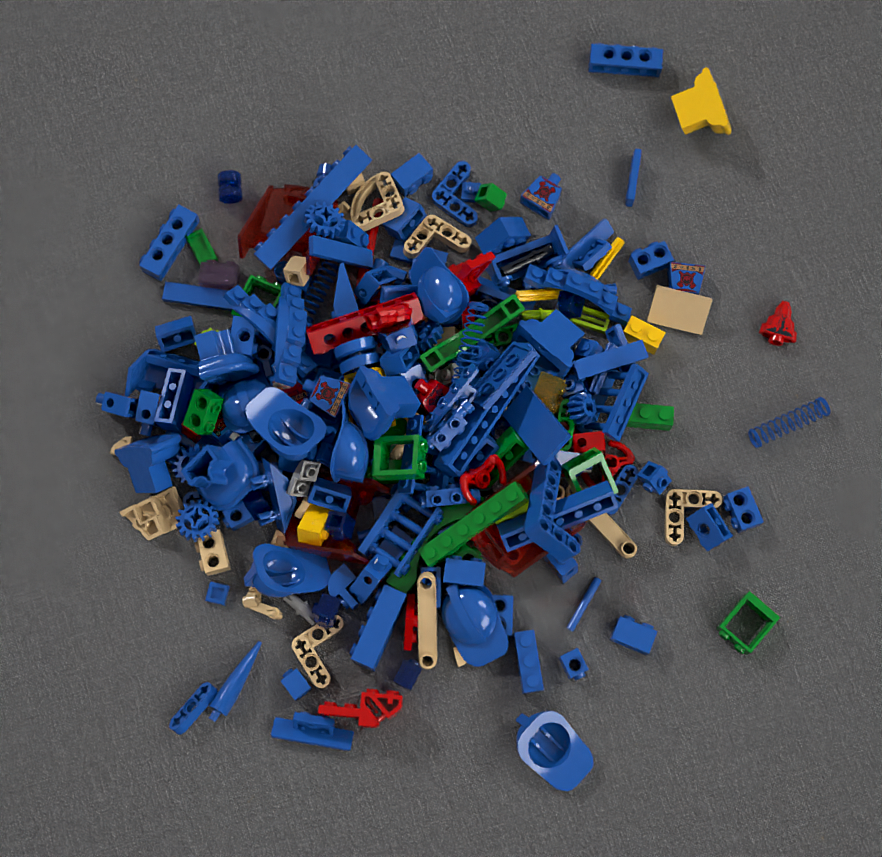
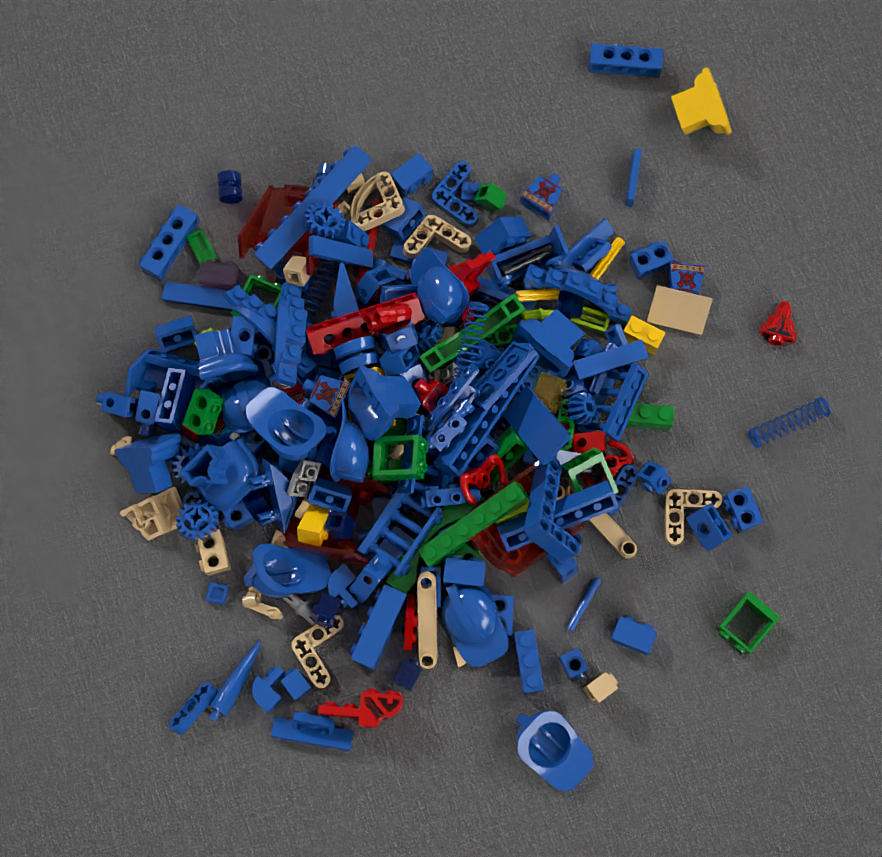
(263, 691): none -> blue brick
(601, 688): none -> tan brick

